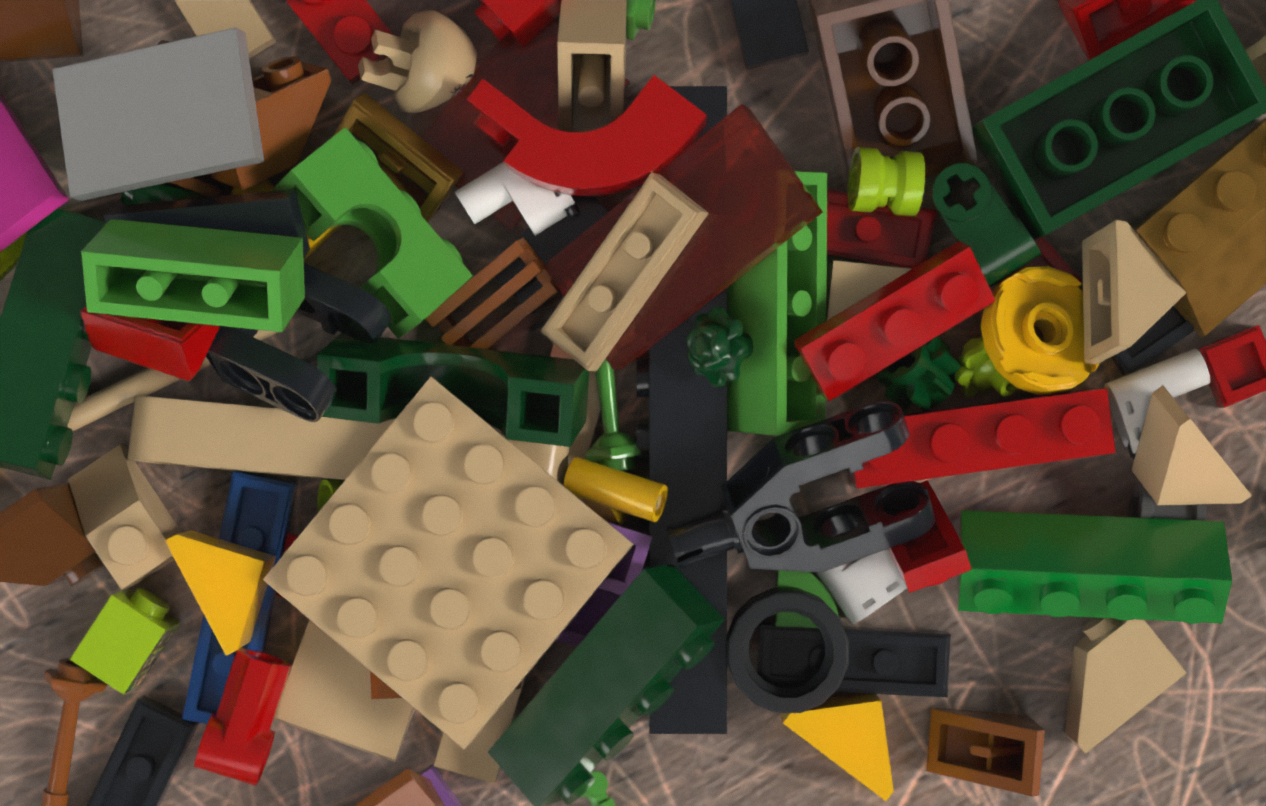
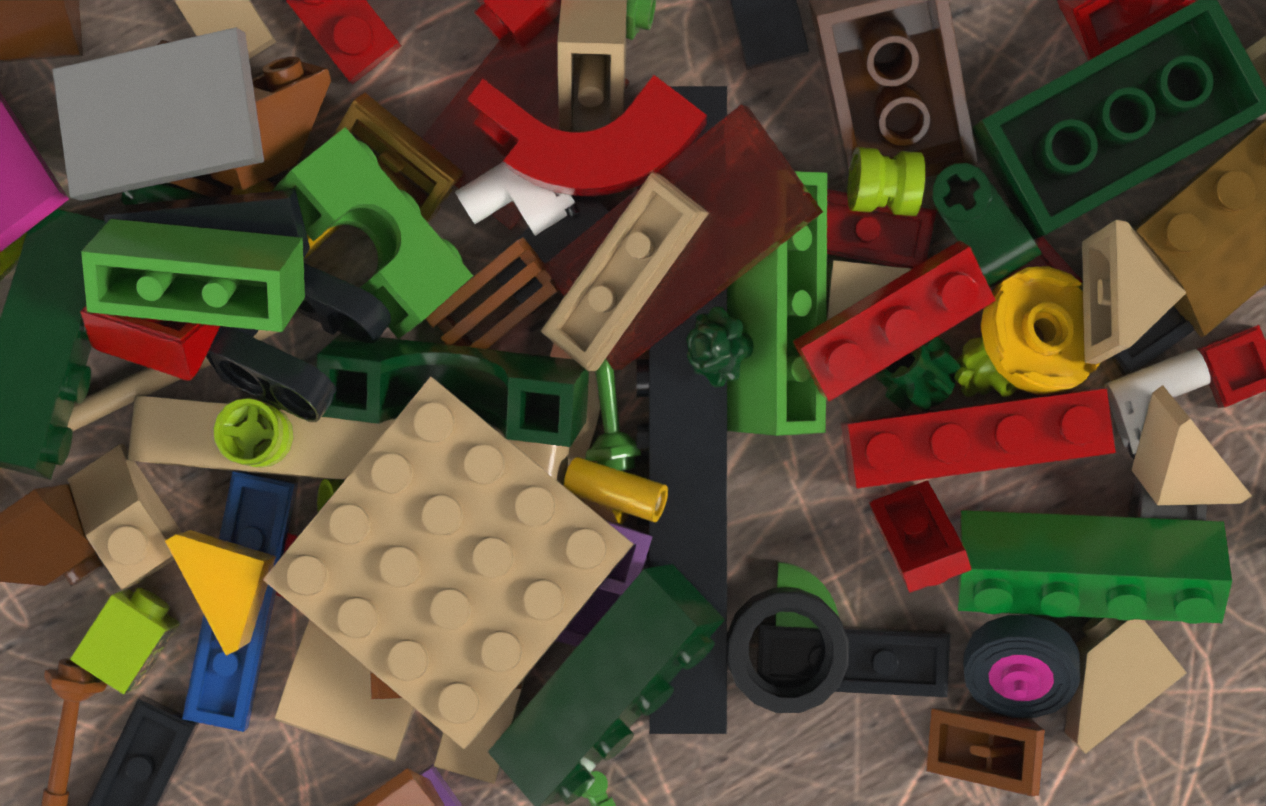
(240, 431): none -> lime wheel
(240, 732): red piece -> none
(425, 63): tan piece -> none
(808, 541): black piece -> none
(851, 735): yellow slope -> none
(863, 584): white piece -> none
(1021, 666): none -> black wheel

